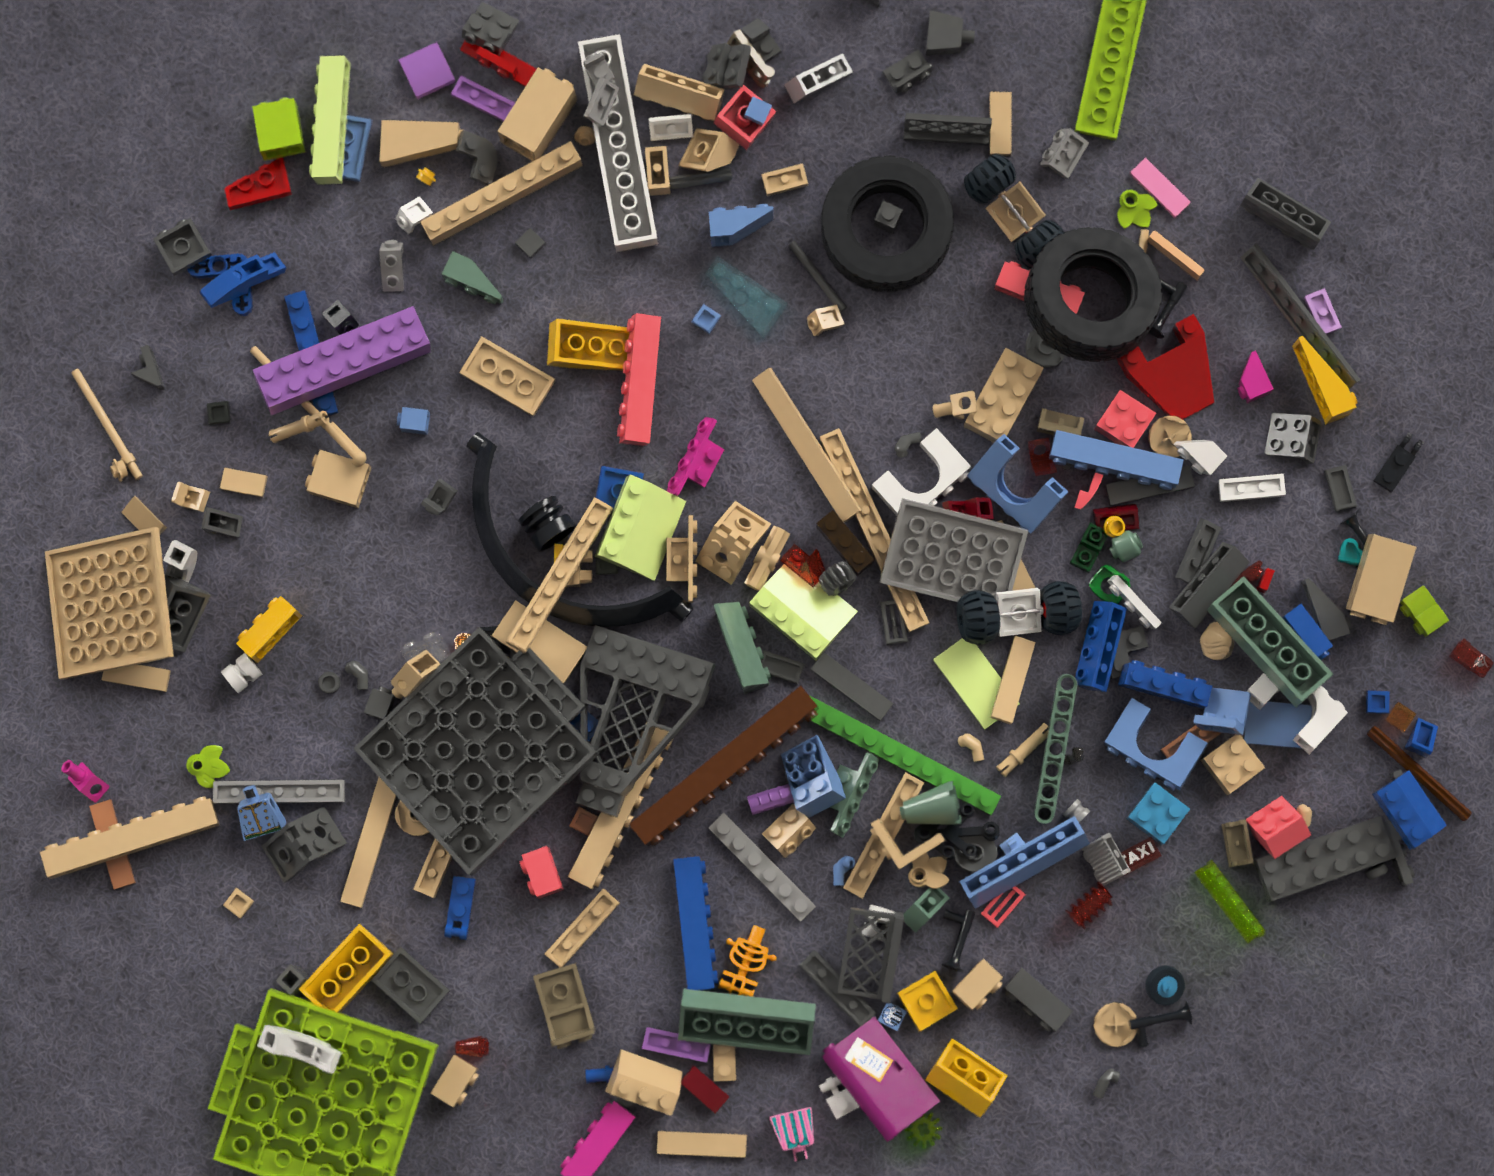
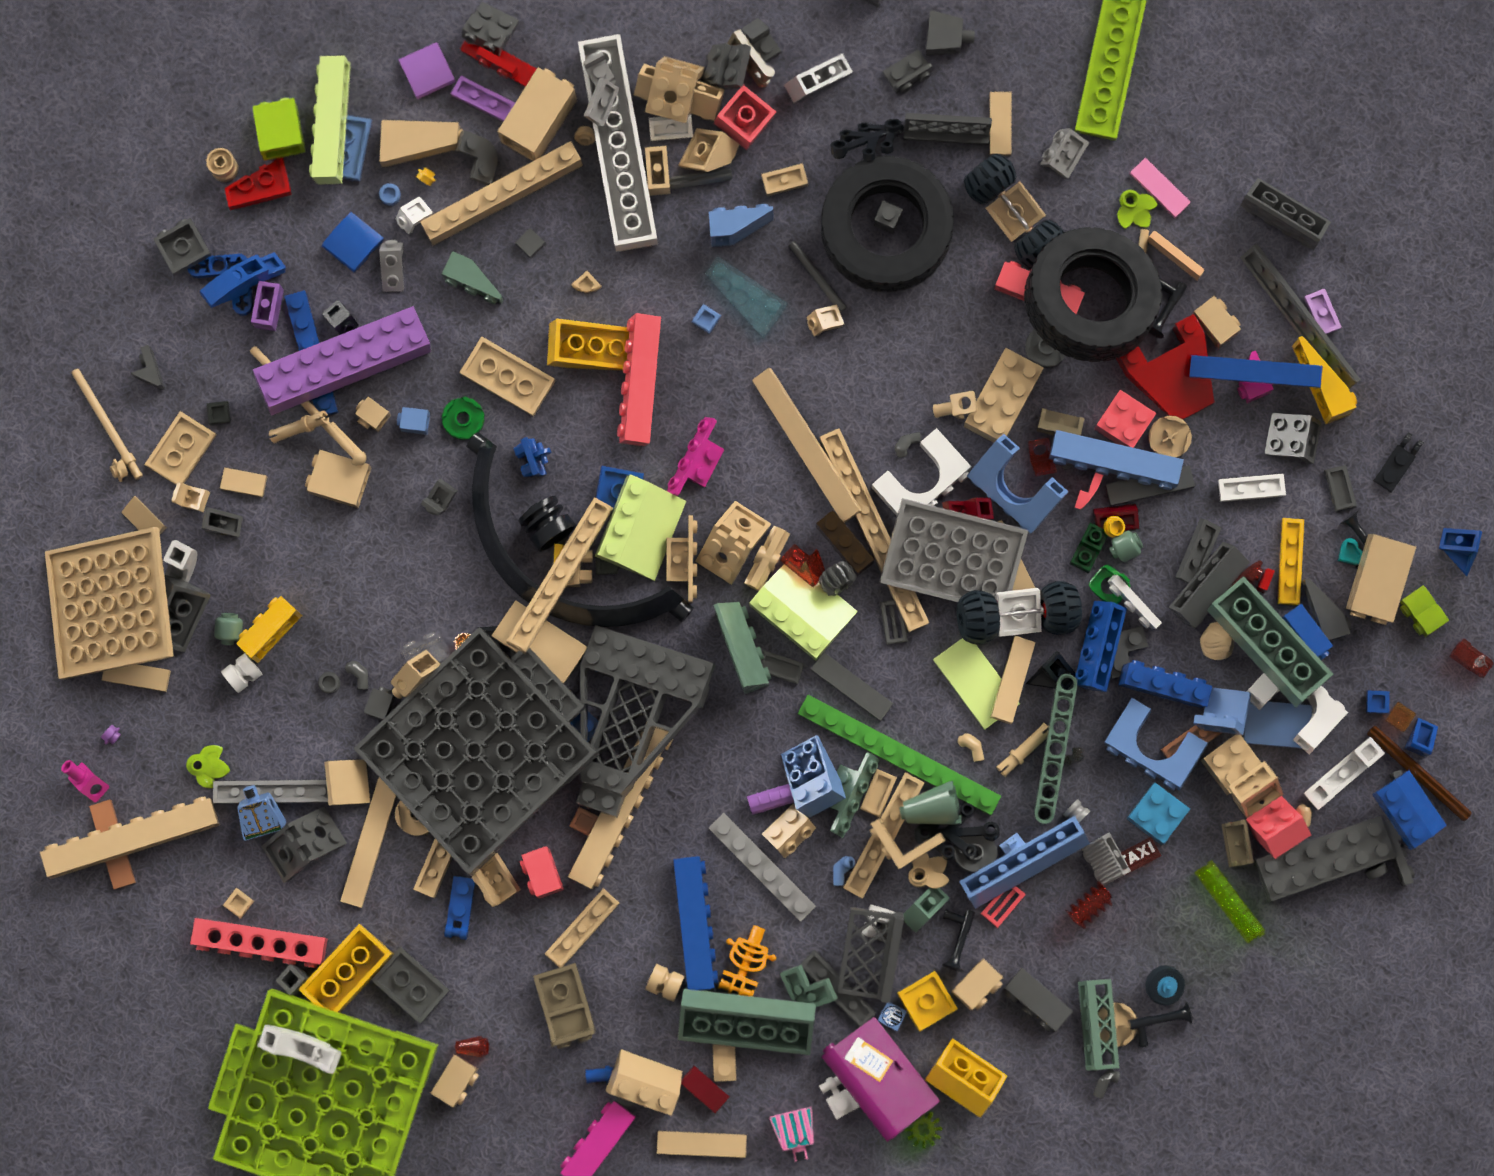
(111, 735): none -> medium lavender plate
(180, 449): none -> tan tile
(204, 928): none -> coral brick
(222, 165): none -> tan wheel
(228, 628): none -> sand green head
(267, 305): none -> medium lavender brick
(347, 782): none -> tan tile
(352, 242): none -> blue slope
(371, 414): none -> tan brick
(389, 194): none -> medium blue tile
(459, 406): none -> green tile
(495, 881): none -> tan bracket
(535, 455): none -> blue hips
(586, 283): none -> tan tile
(664, 982): none -> tan wheel
(668, 1043): medium lavender plate -> none
(676, 77): none -> tan bracket
(724, 766): reddish brown brick -> none
(757, 111): medium blue tile -> none
(801, 990): none -> sand green plate
(878, 793): none -> tan tile
(891, 129): none -> black plant
(1051, 671): none -> black slope
(1090, 1024): none -> sand green fence
(1202, 454): white slope -> none
(1217, 321): none -> tan brick
(1253, 787): none -> tan window
(1256, 371): none -> blue tile
(1290, 561): none -> yellow tile
(1343, 773): none -> white slope
(1461, 546): none -> blue slope

